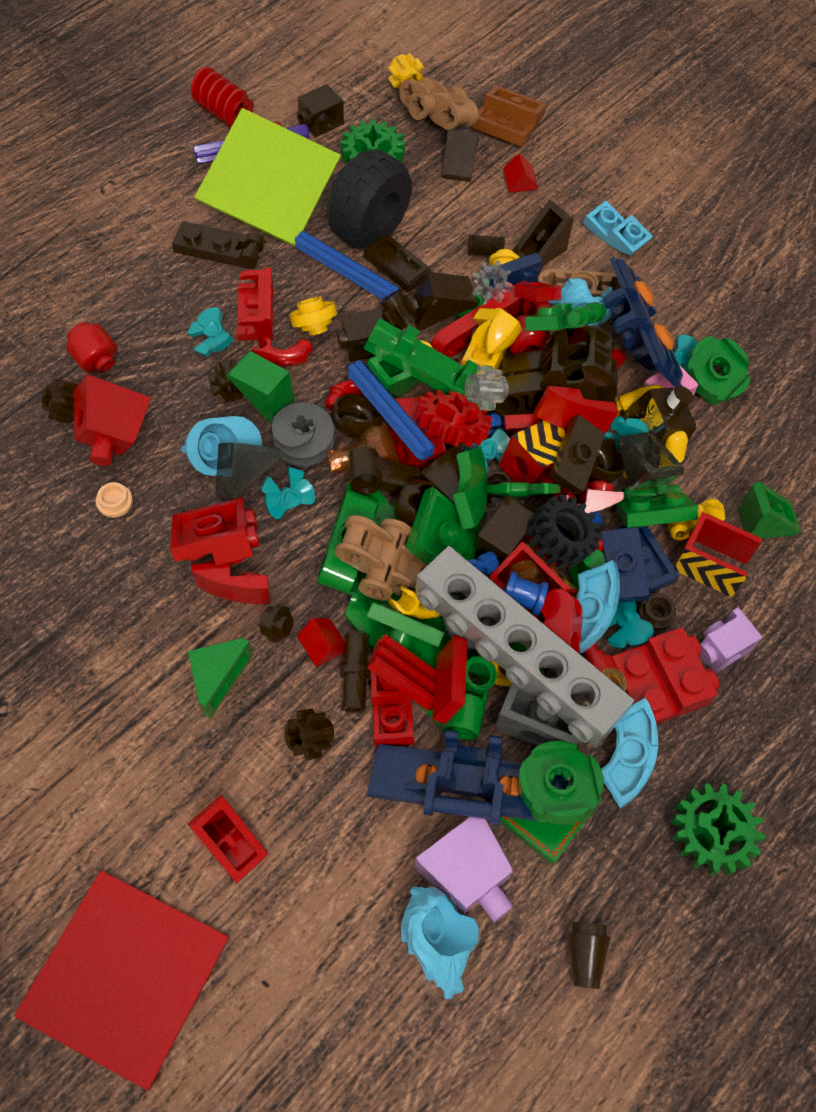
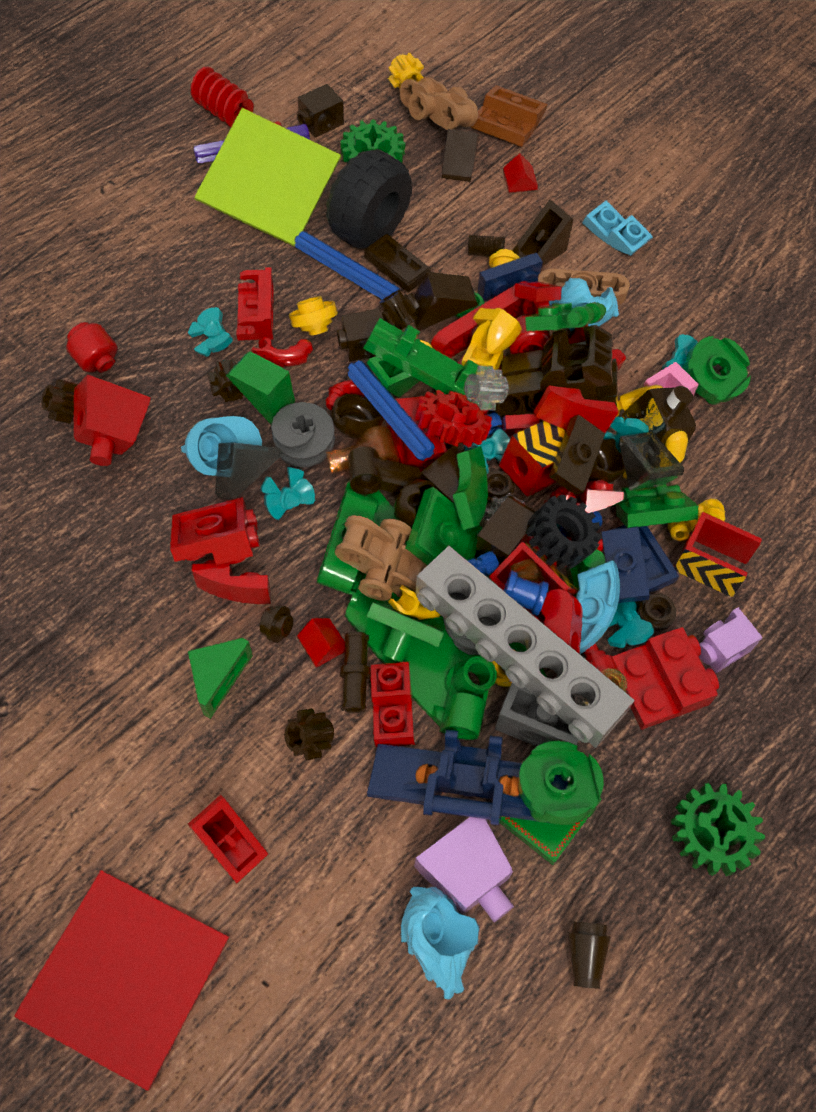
(114, 500): light nougat plate -> none
(218, 245): dark brown plate -> none
(409, 669): red tile -> none
(450, 679): red tile -> none
(500, 283): clear gear -> none
(522, 489): green piece -> none
(634, 754): medium azure tile -> none
(648, 342): dark blue piece -> none
(767, 513): green slope -> none

